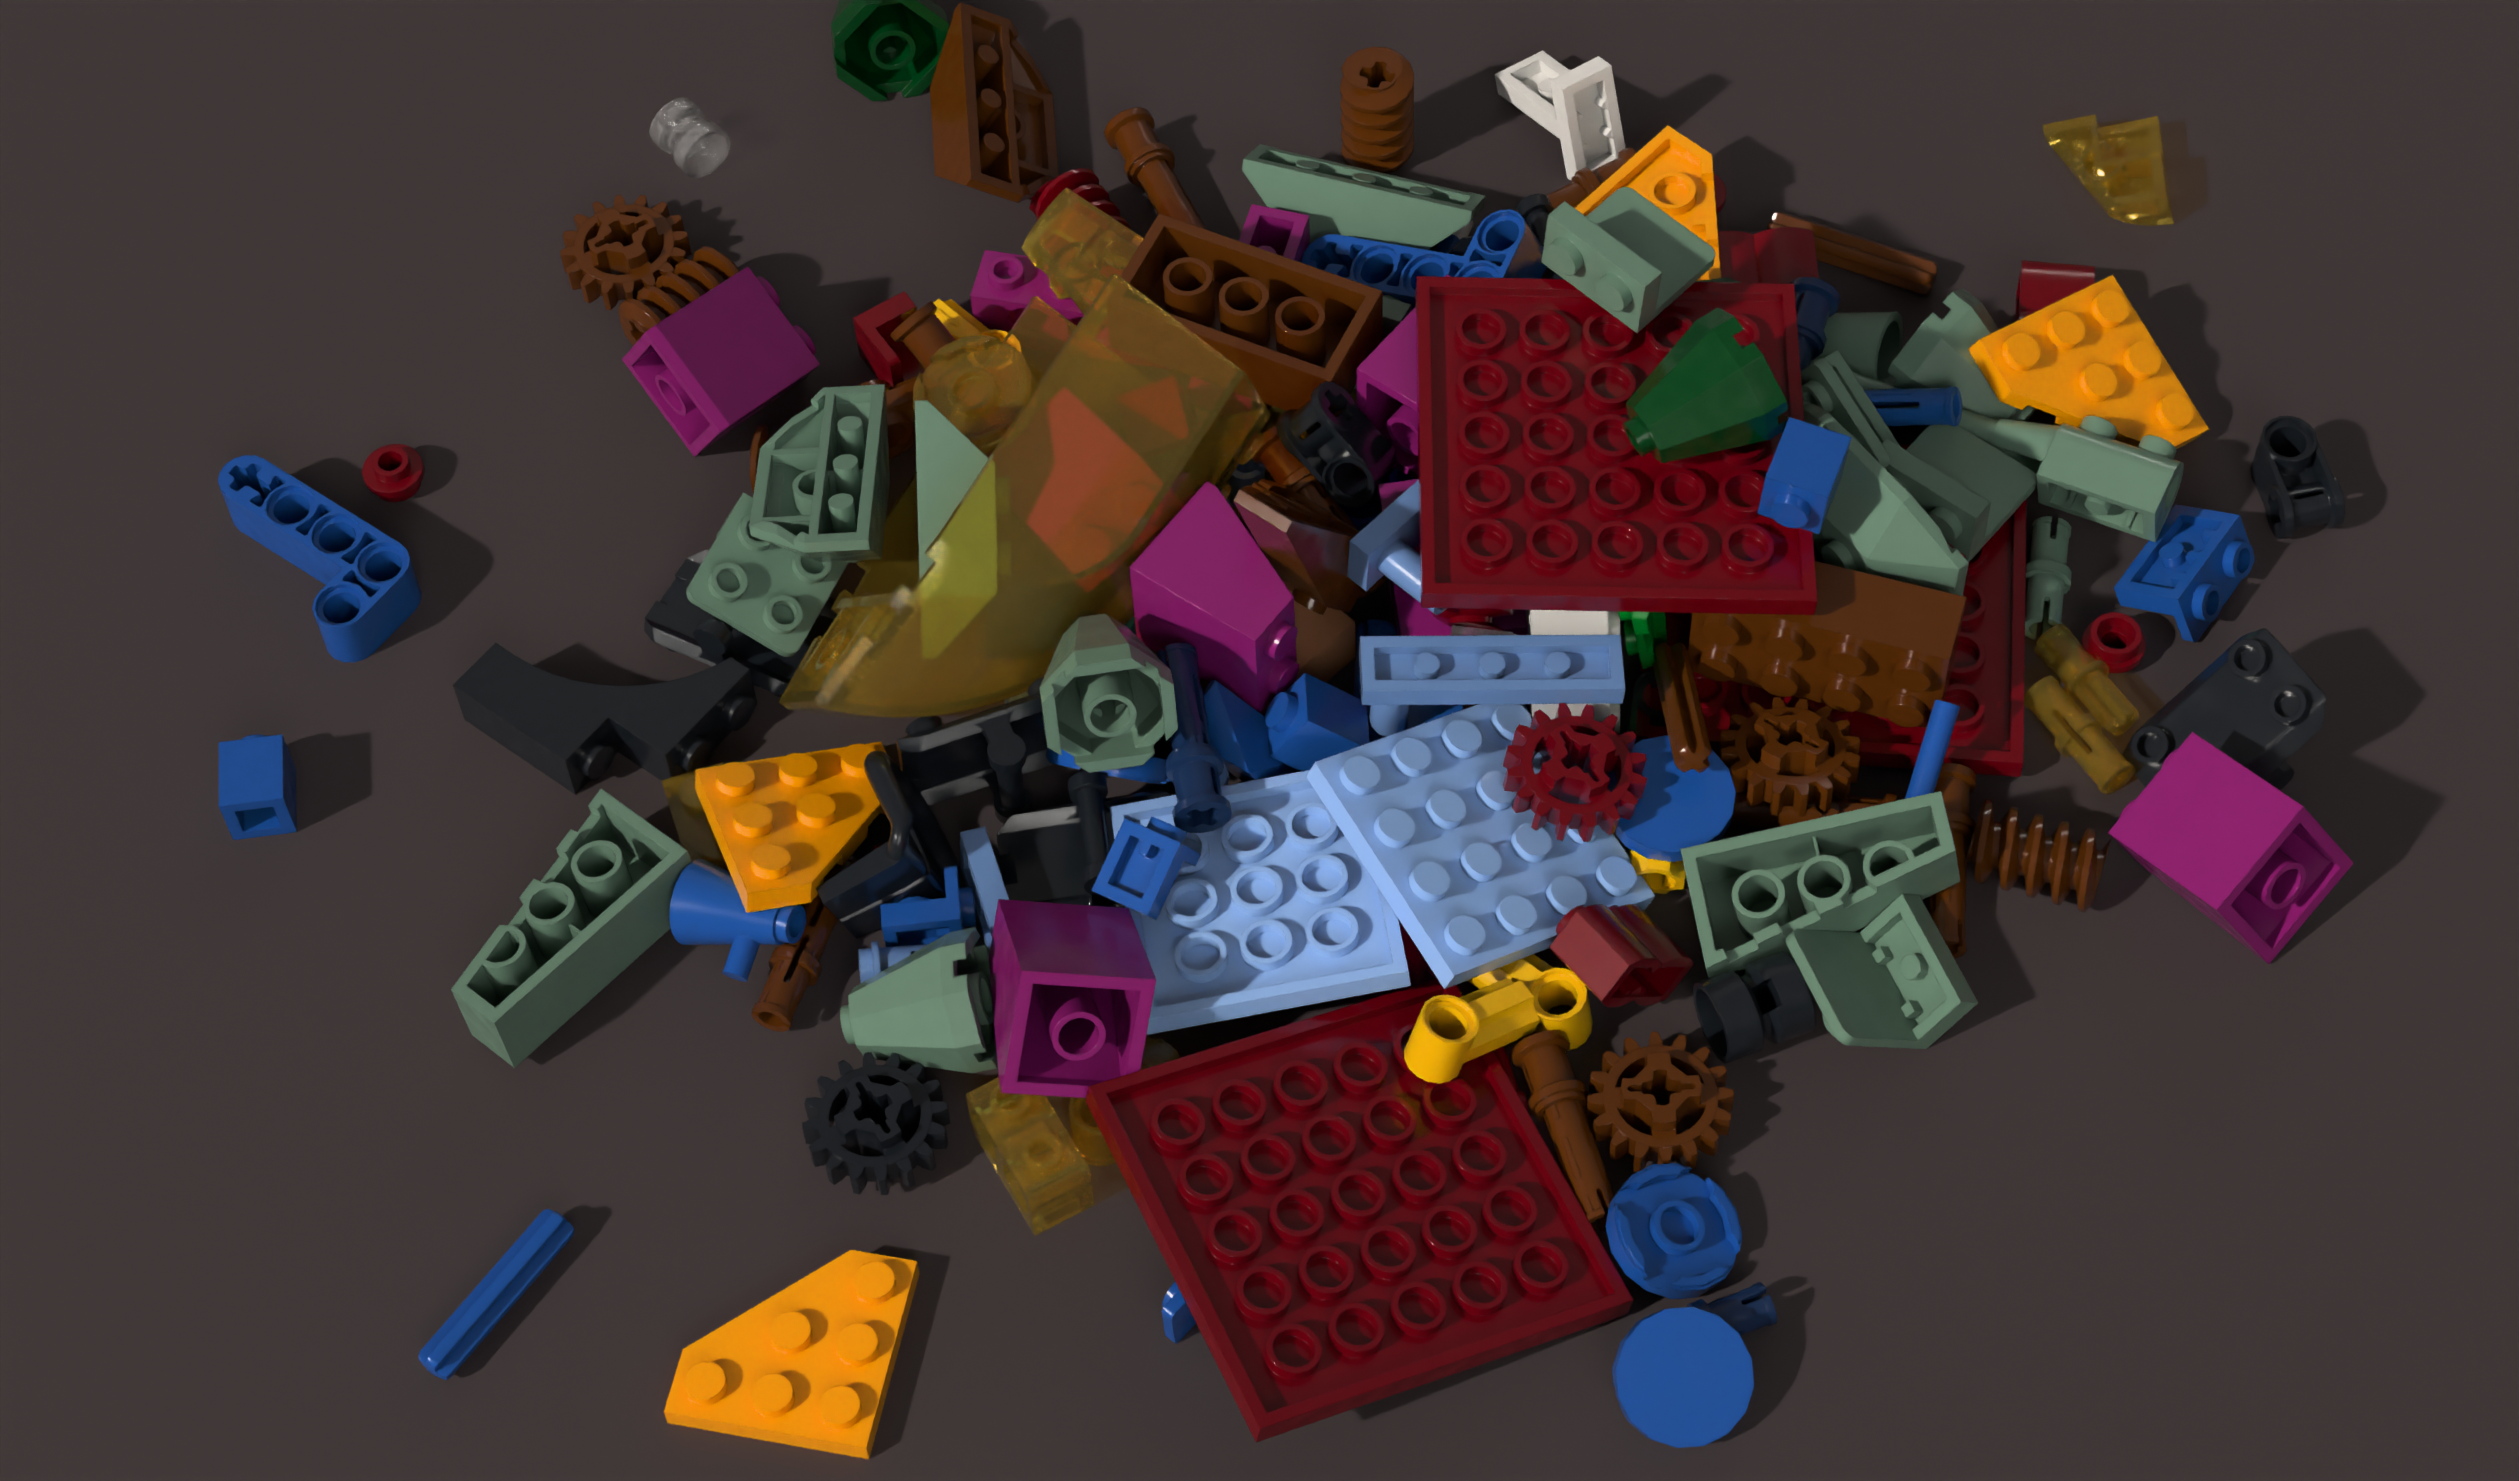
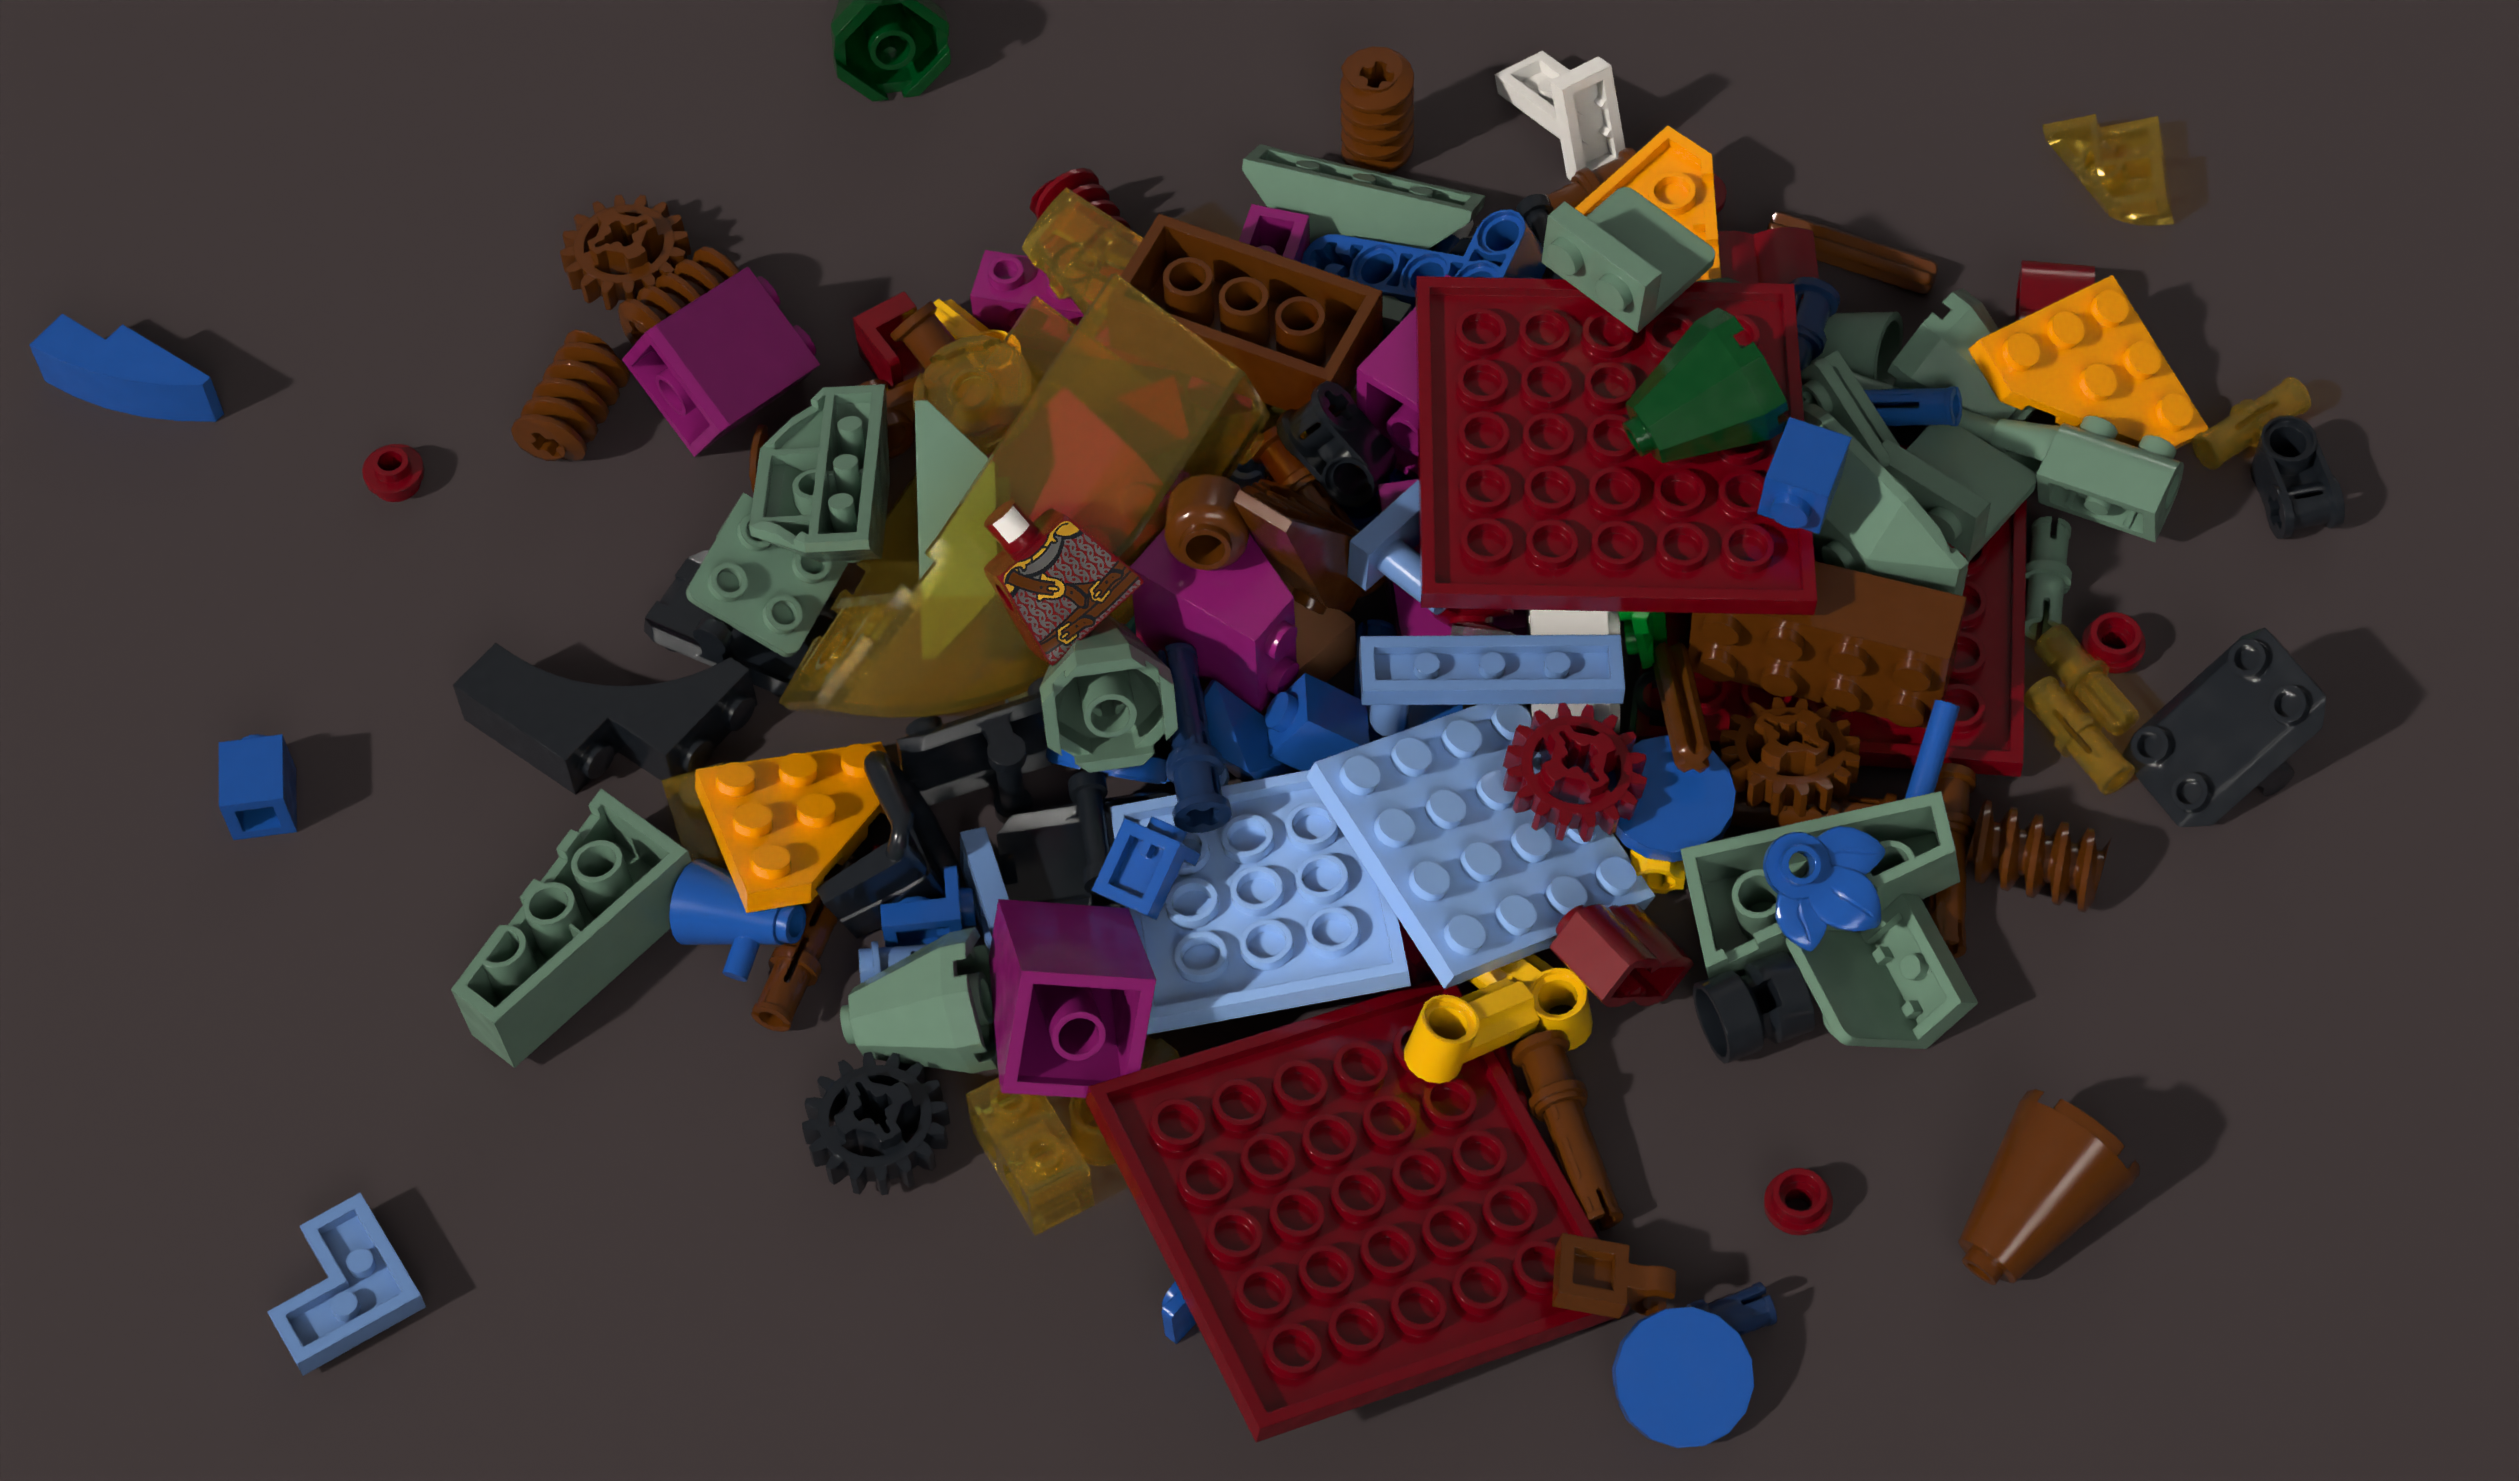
(124, 373): none -> blue slope
(360, 1297): none -> medium blue plate
(364, 571): blue beam -> none
(496, 1294): blue axle -> none
(571, 399): none -> reddish brown piece
(682, 131): clear wheel -> none
(804, 1362): light orange plate -> none
(991, 109): reddish brown wedge -> none
(1054, 578): none -> torso
(1150, 164): reddish brown pin -> none
(1205, 524): none -> reddish brown head
(1599, 1279): none -> reddish brown plate
(1668, 1074): reddish brown gear -> none
(1673, 1231): blue tile -> none
(1803, 1185): none -> dark red plate
(1831, 891): none -> blue plate
(2041, 1188): none -> reddish brown cone
(2189, 568): blue bracket -> none
(2231, 846): magenta slope -> none
(2247, 422): none -> clear yellow pin

